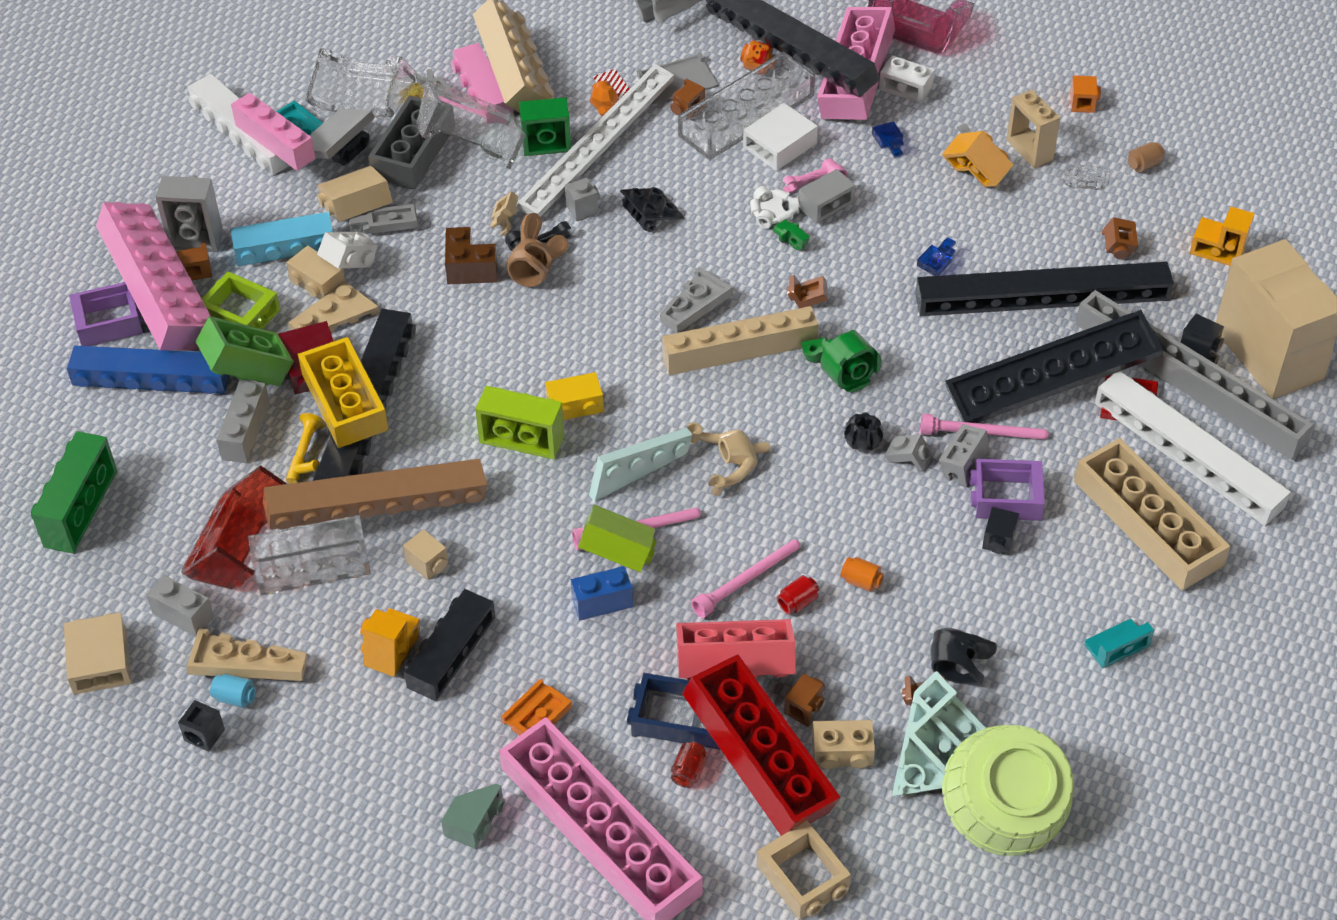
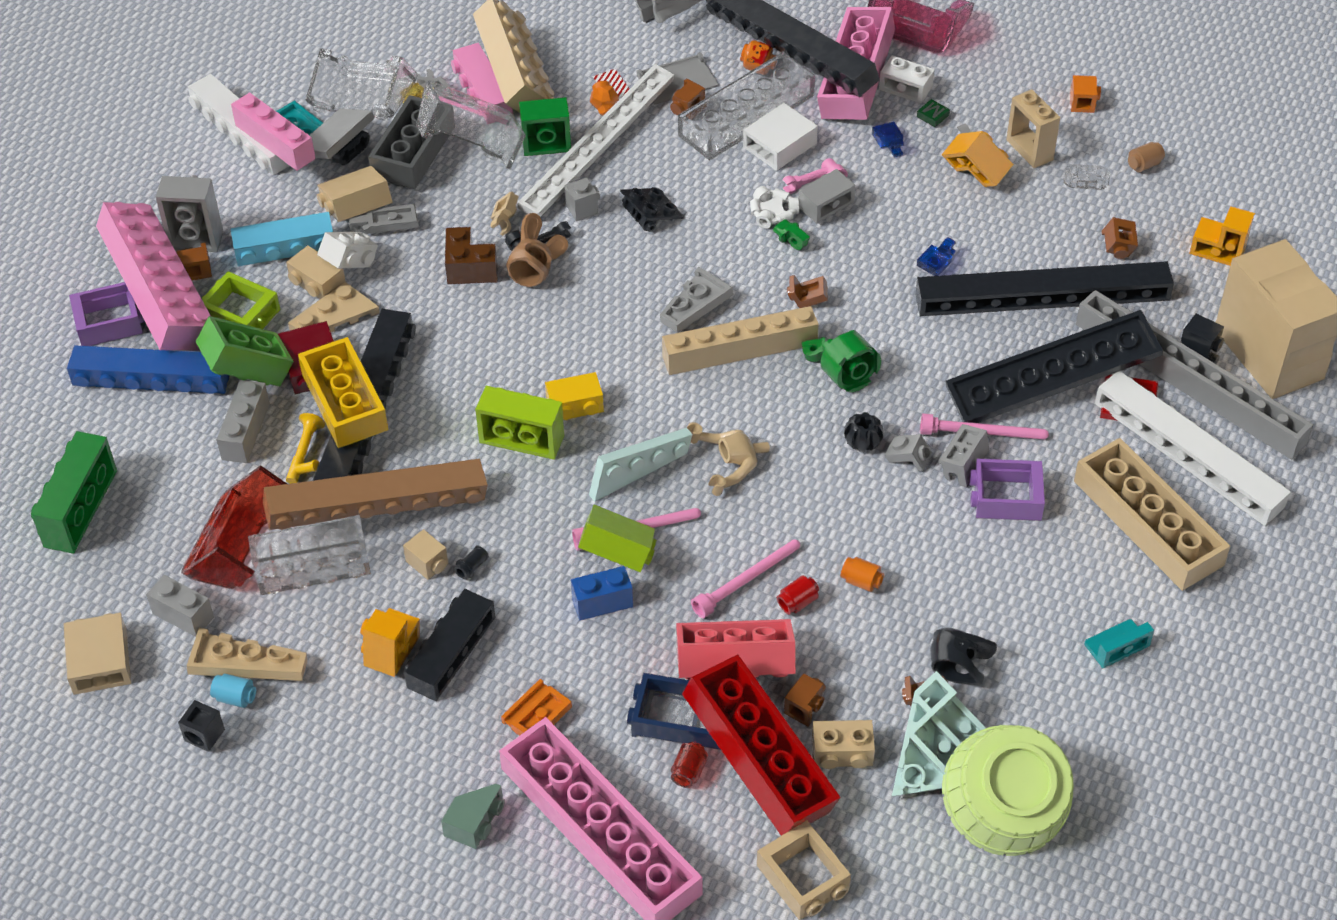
(466, 567): none -> black pin
(933, 113): none -> dark green tile
(1000, 531): black brick -> none

